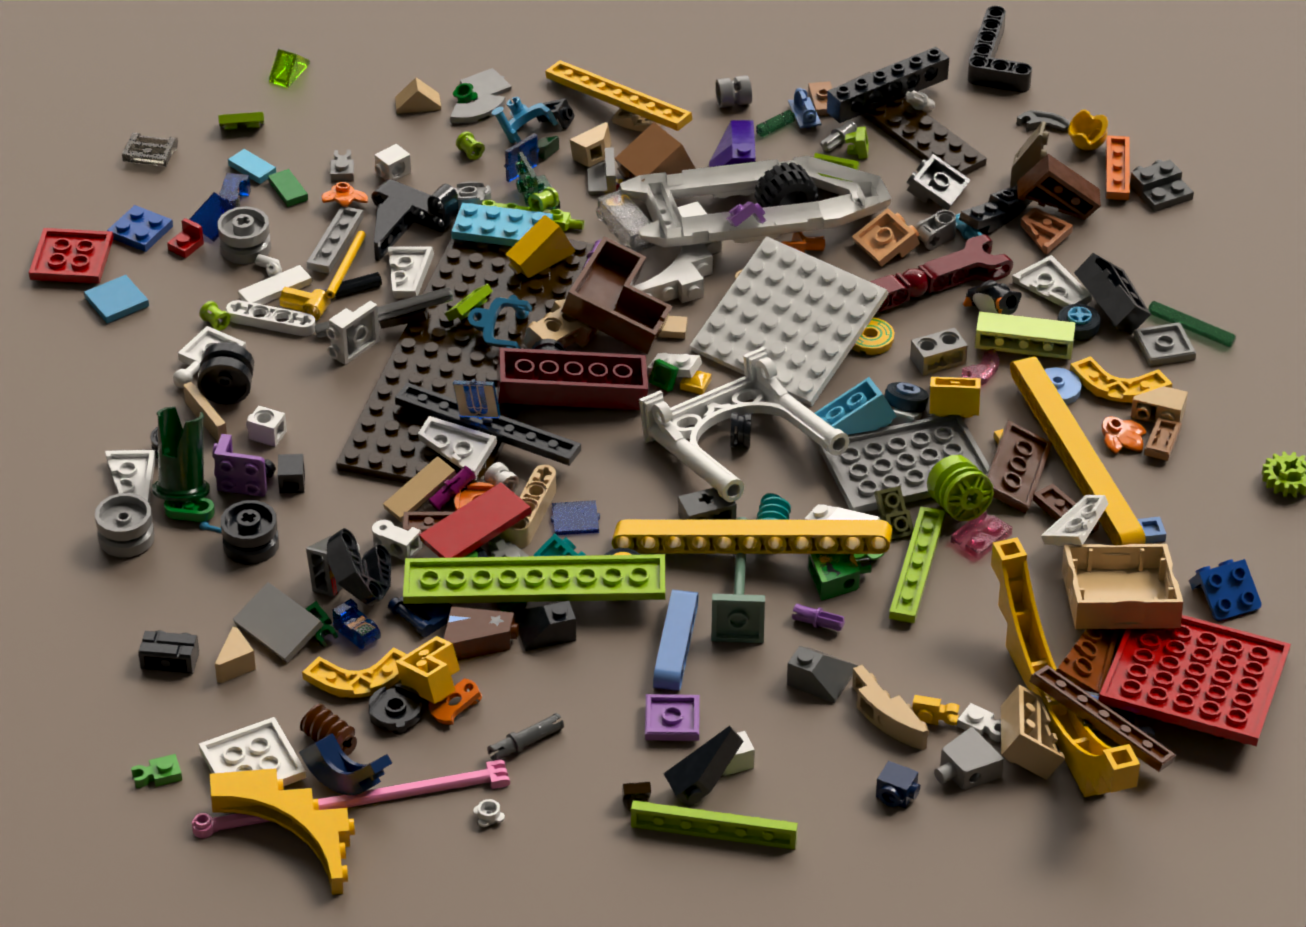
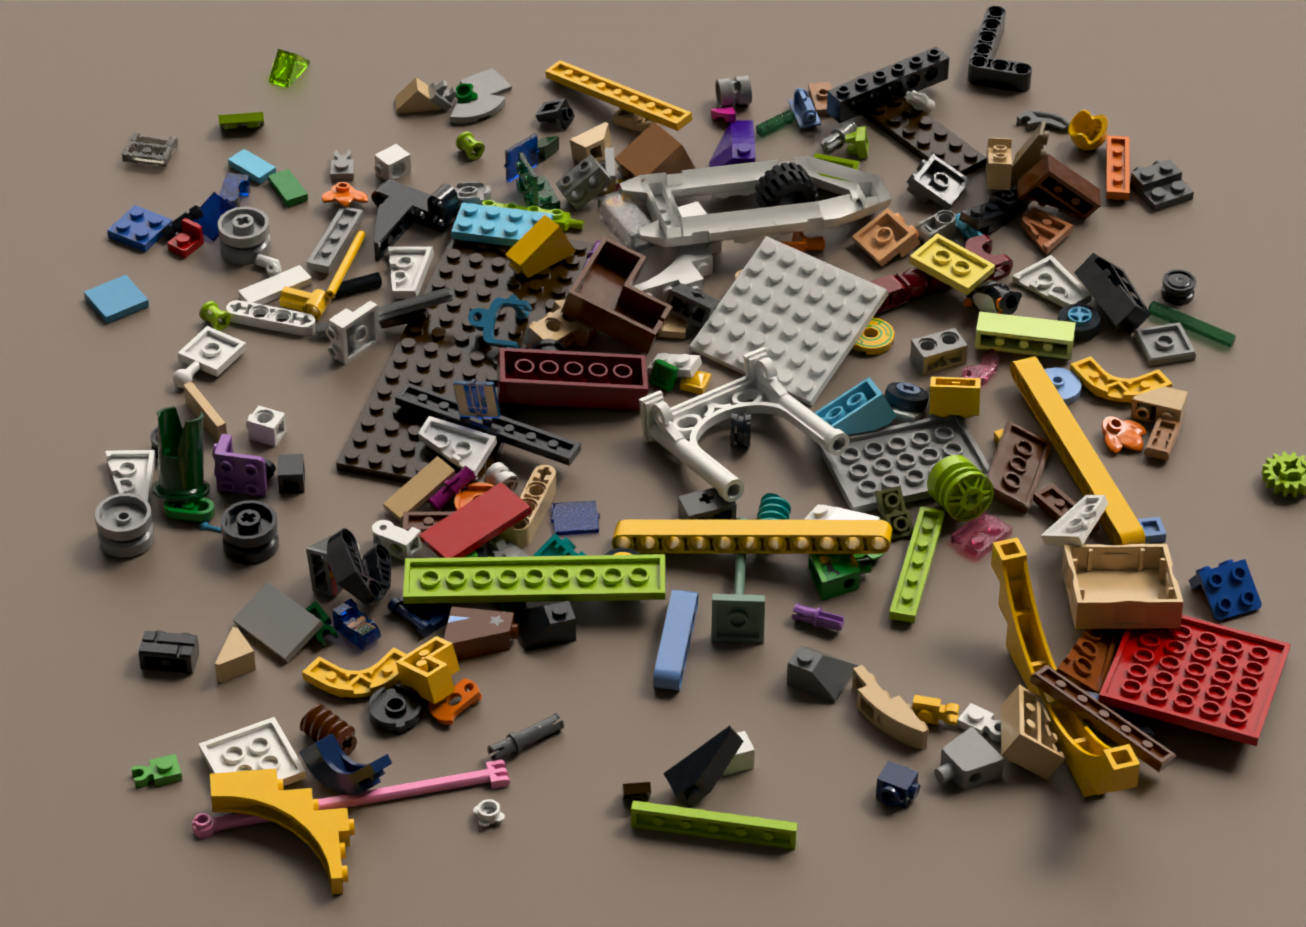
(71, 255): red plate -> none
(170, 231): none -> black axle
(225, 373): black wheel -> none
(441, 96): none -> light grey tile
(475, 298): lime plate -> none
(520, 115): dark azure piece -> none
(545, 199): lime bush -> none
(584, 182): none -> light grey brick
(672, 717): medium lavender plate -> none
(691, 304): none -> dark grey brick
(727, 113): none -> dark pink tile
(741, 213): medium lavender bracket -> none
(951, 264): none -> light yellow plate
(998, 163): none -> tan brick
(1178, 287): none -> black wheel

